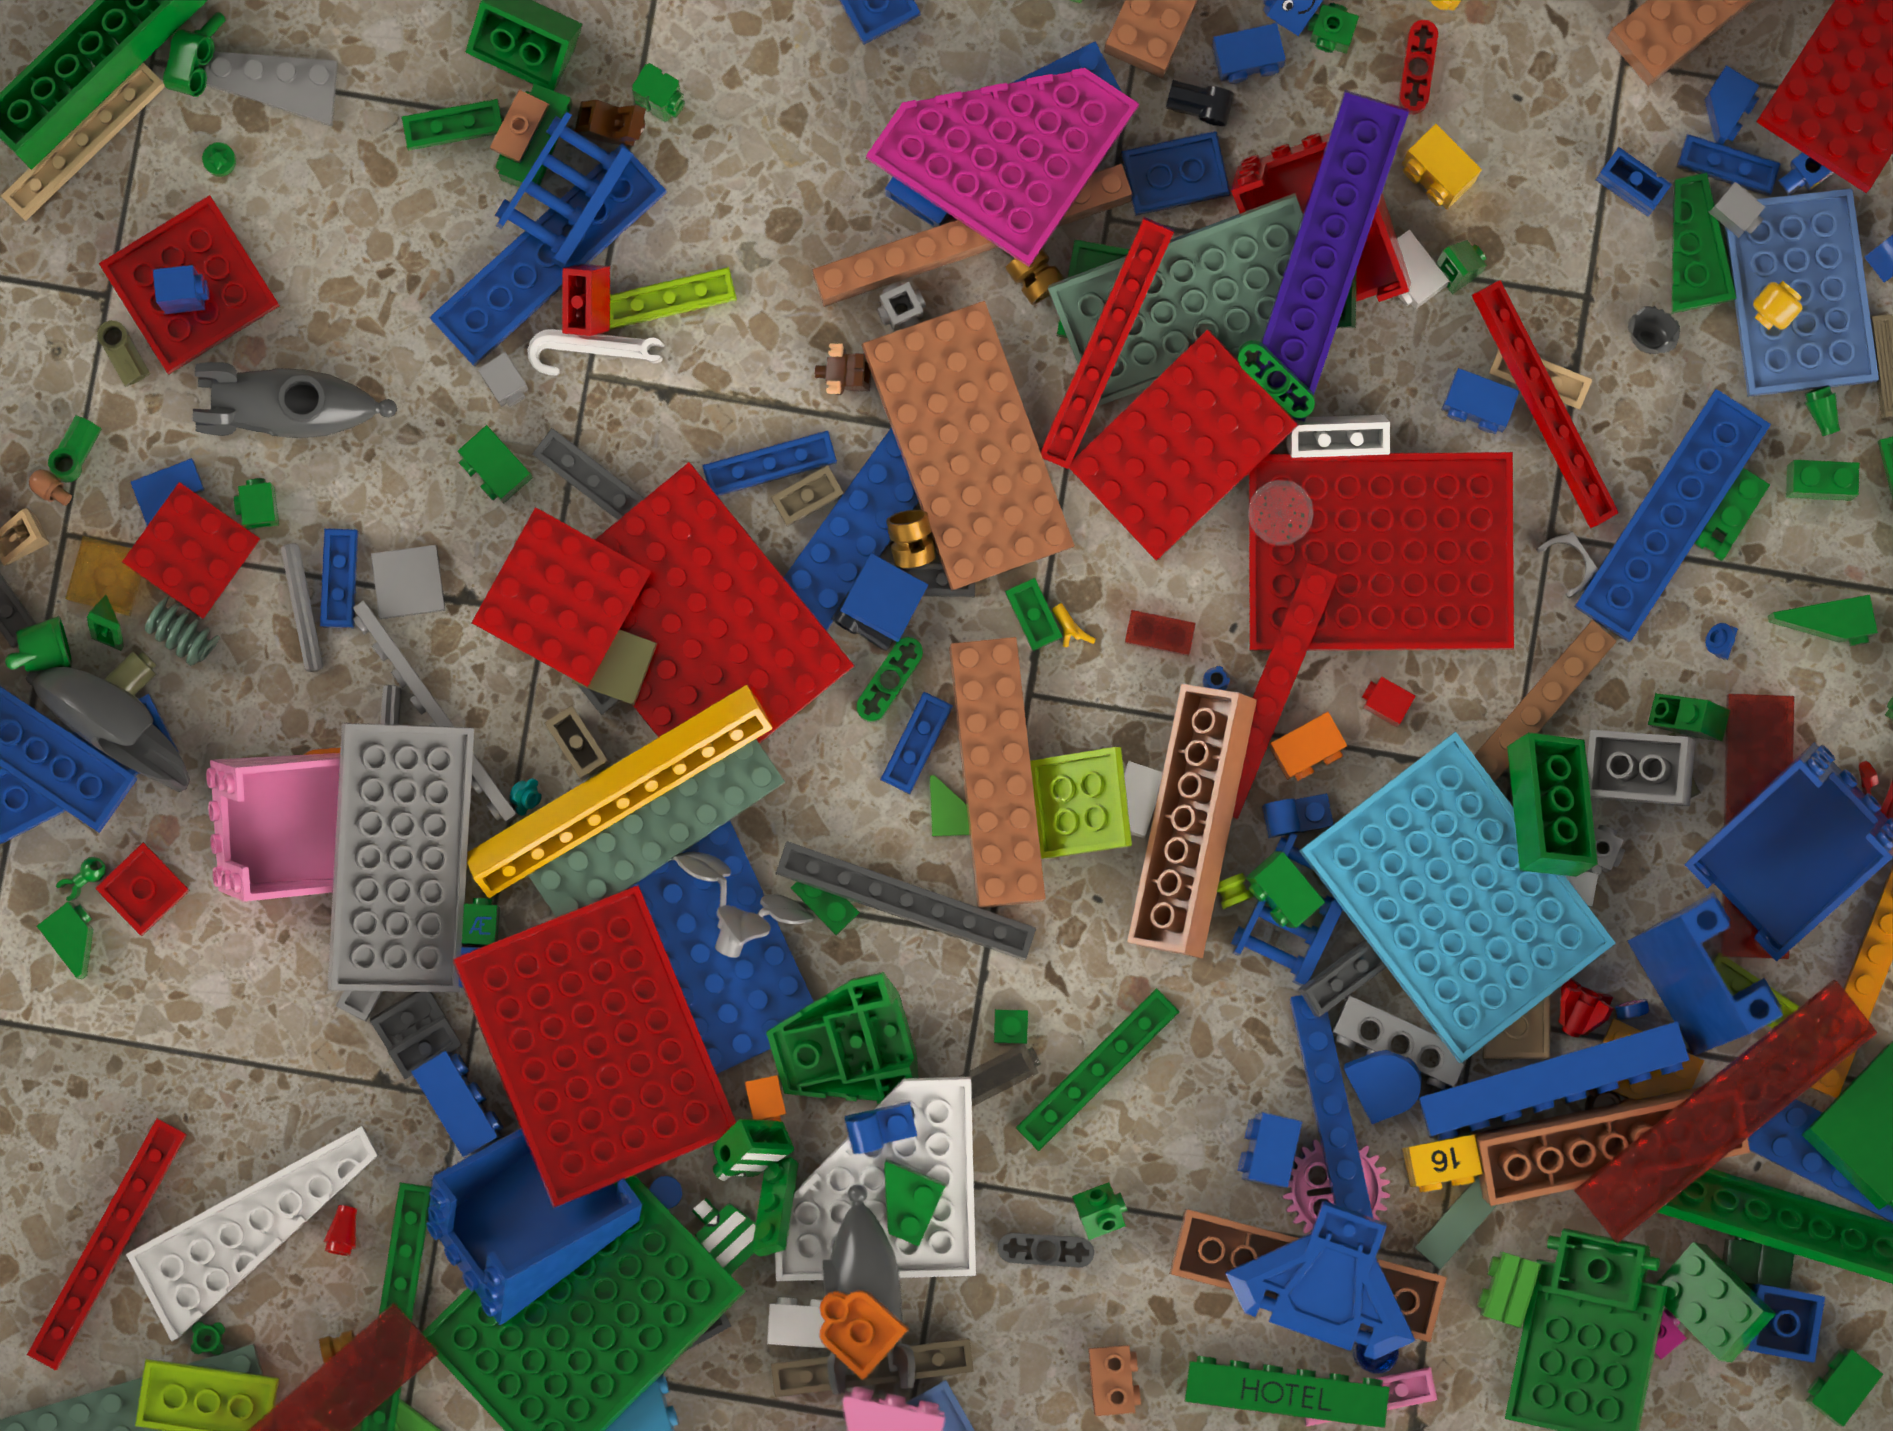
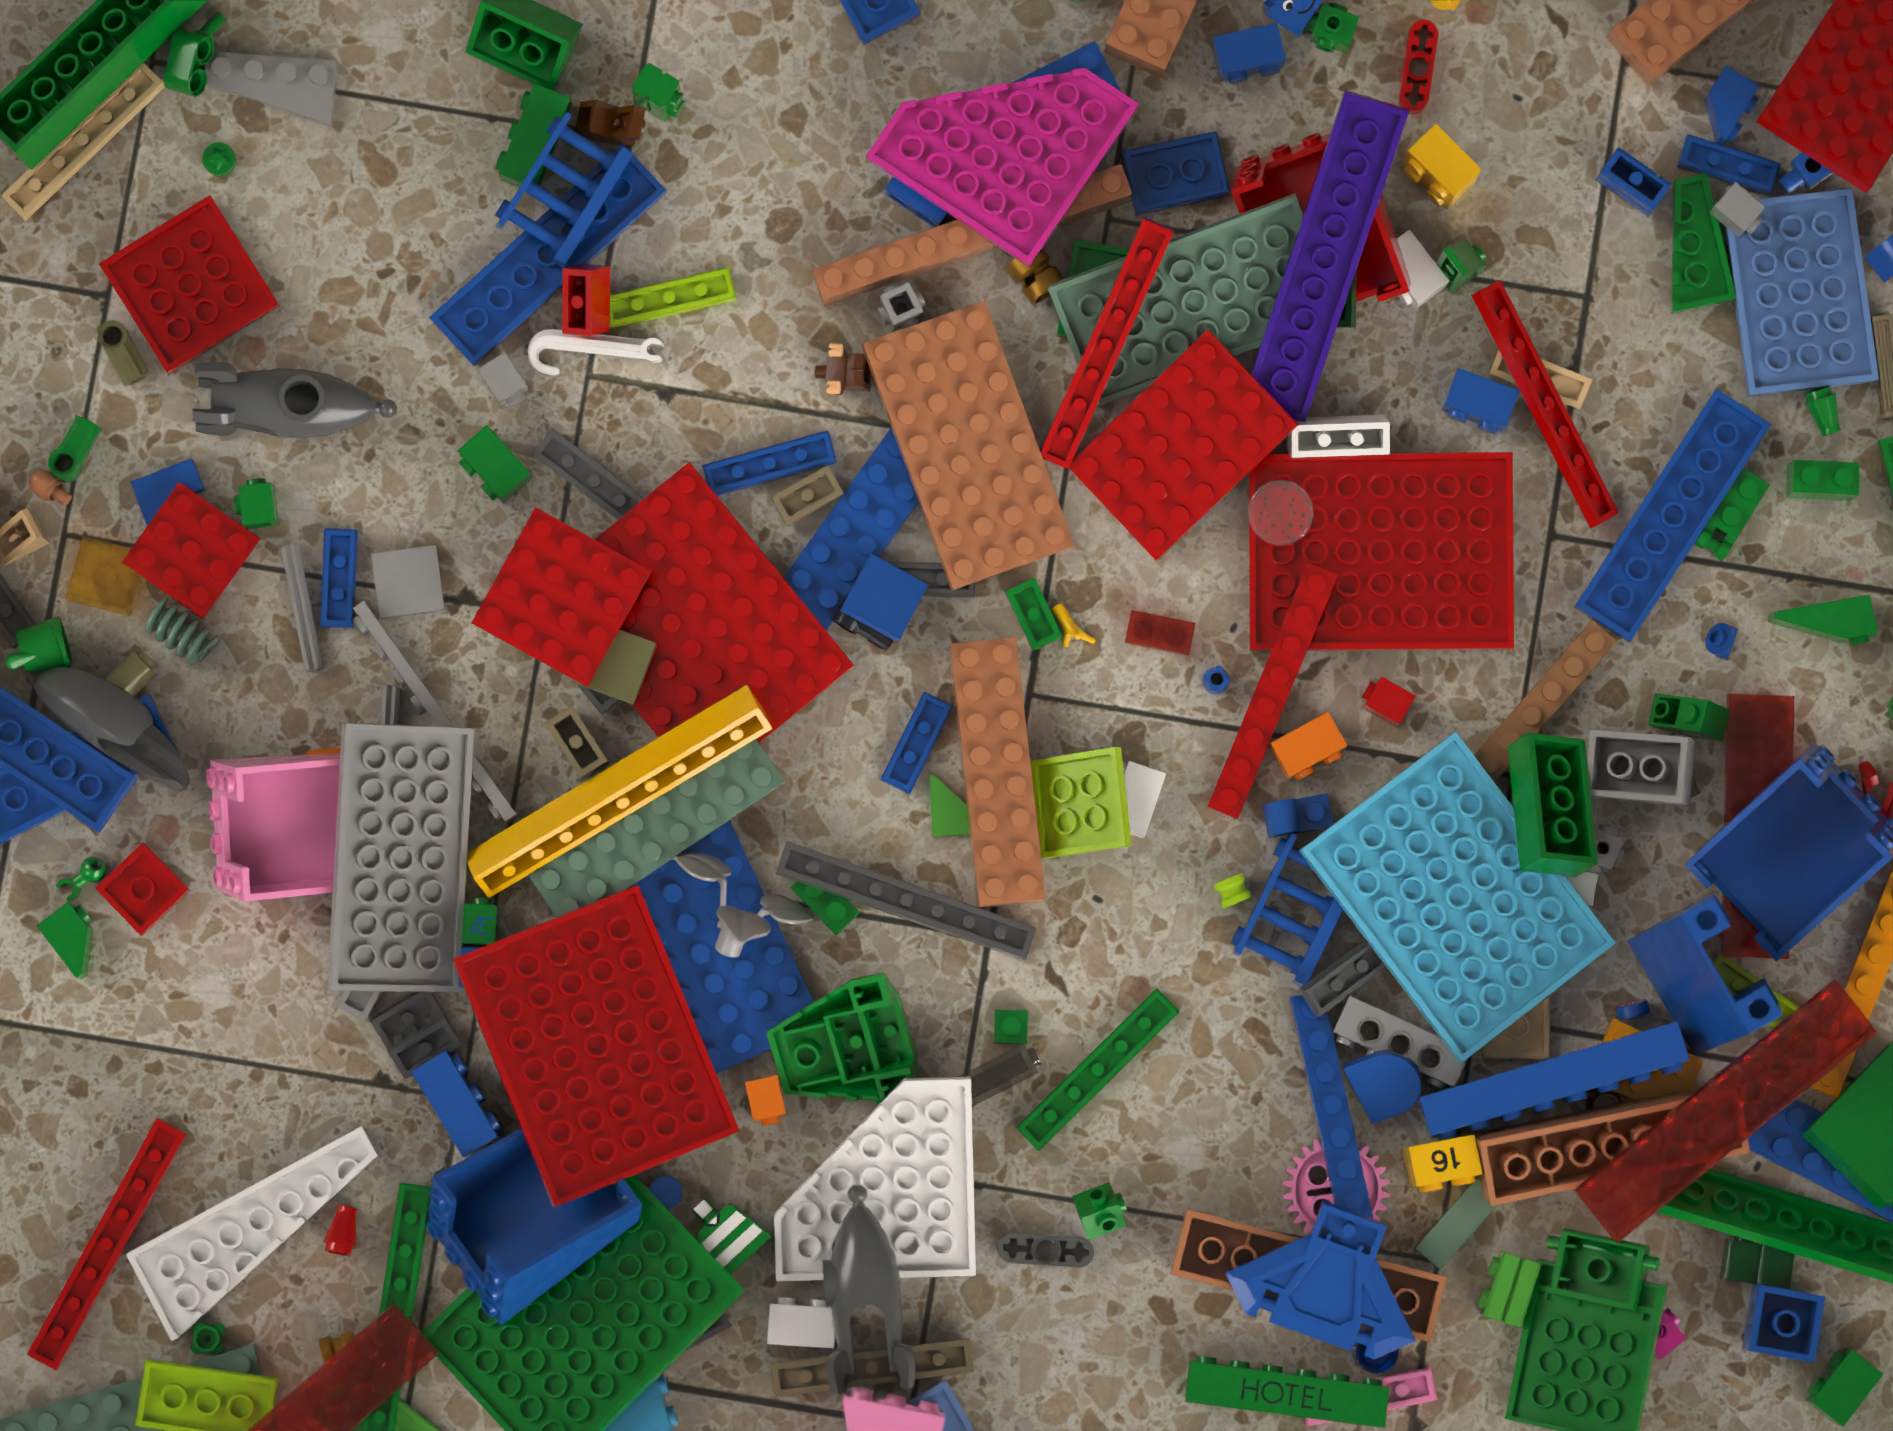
(105, 625): green slope -> none
(180, 289): blue brick -> none
(452, 124): green plate -> none
(519, 126): nougat plate -> none
(525, 795): teal plate -> none
(750, 1148): green torso -> none
(775, 1207): green plate -> none
(859, 1329): orange plate -> none
(875, 1127): blue plate -> none
(895, 654): green beam -> none
(910, 1201): green wing -> none
(911, 543): pearl gold wheel -> none
(1112, 1380): nougat brick -> none
(1192, 820): nougat brick -> none
(1209, 104): black piece -> none
(1253, 368): green beam -> none
(1270, 1149): blue brick -> none
(1284, 890): green brick -> none
(1571, 540): light grey cap -> none
(1582, 1009): red brick -> none
(1654, 330): dark grey hair -> none
(1714, 1302): green brick -> none
(1777, 305): yellow head -> none

